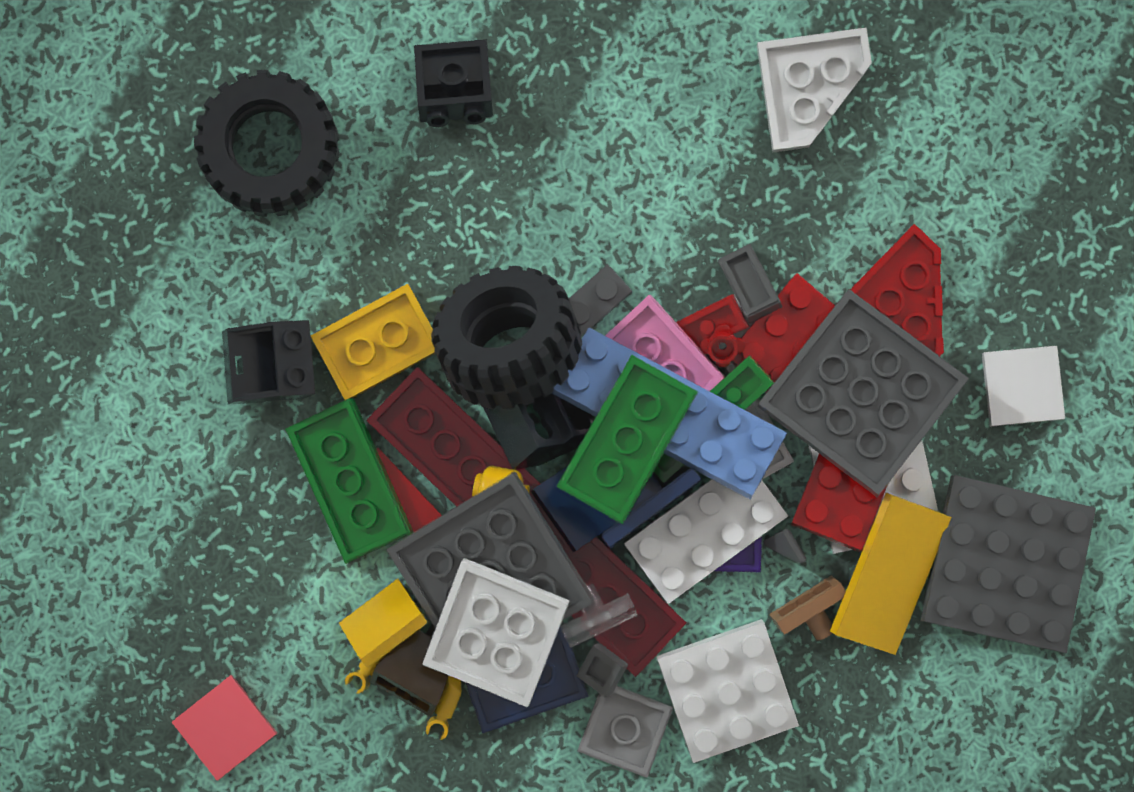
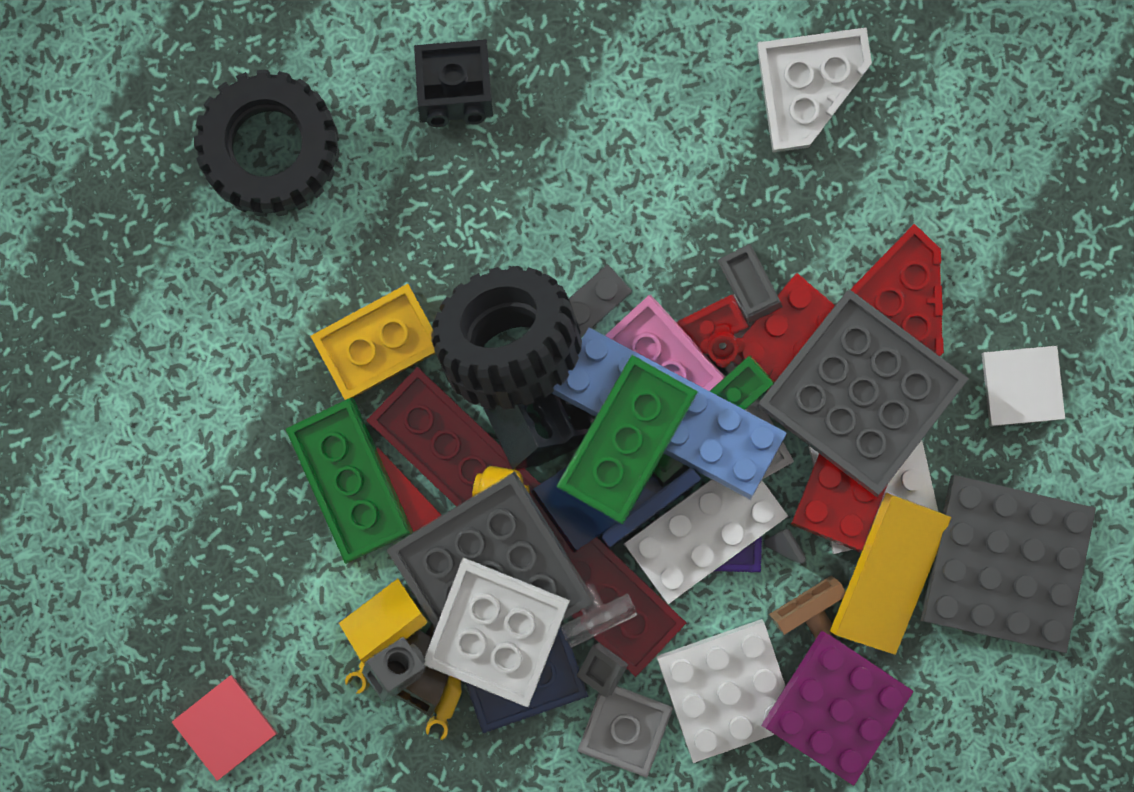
(256, 366): black piece -> none
(386, 682): none -> dark grey brick
(837, 708): none -> magenta plate

